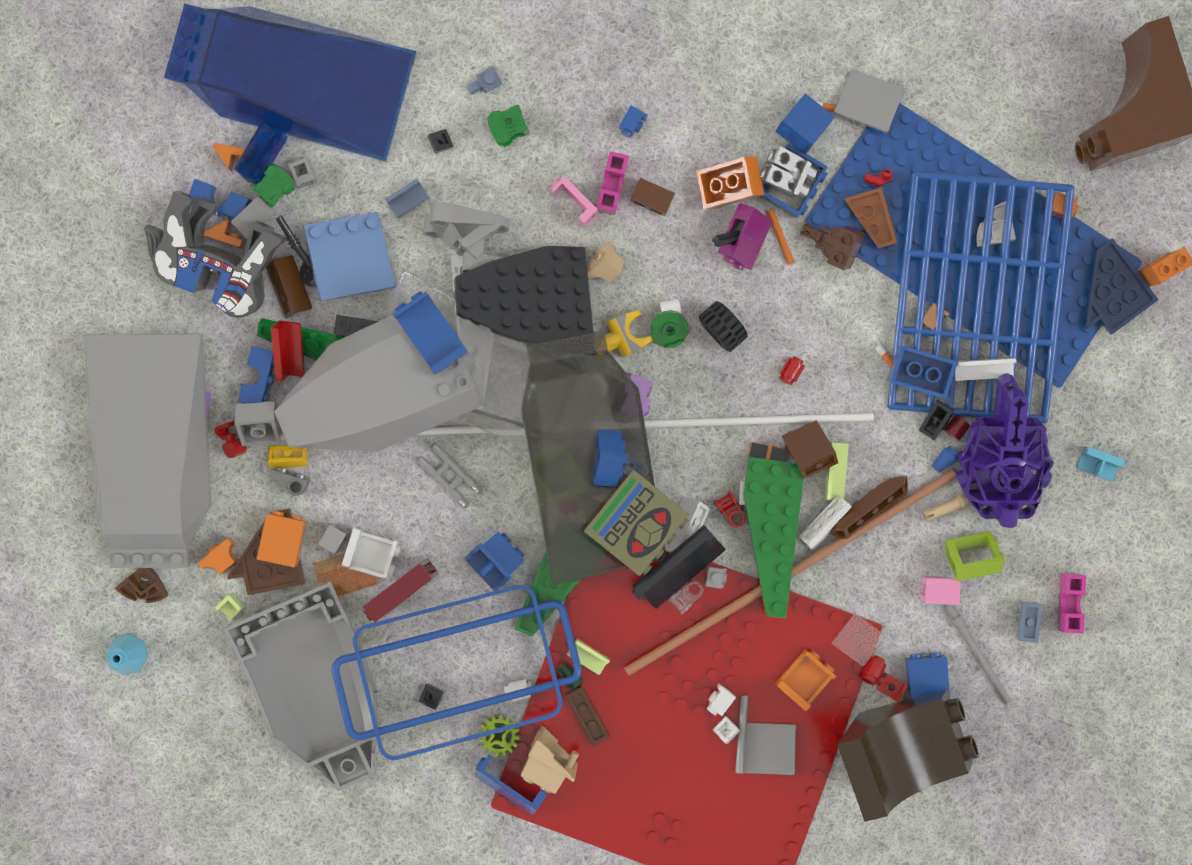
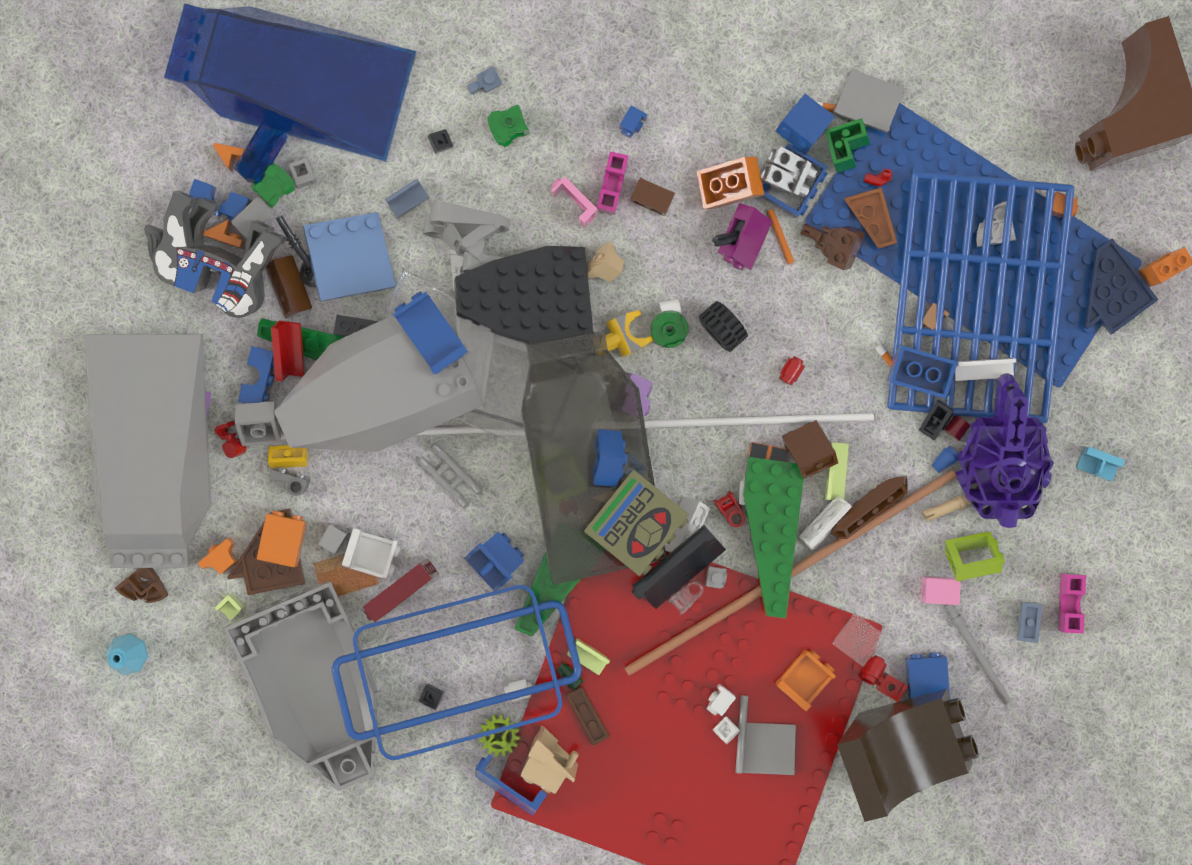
(843, 140): none -> green brick

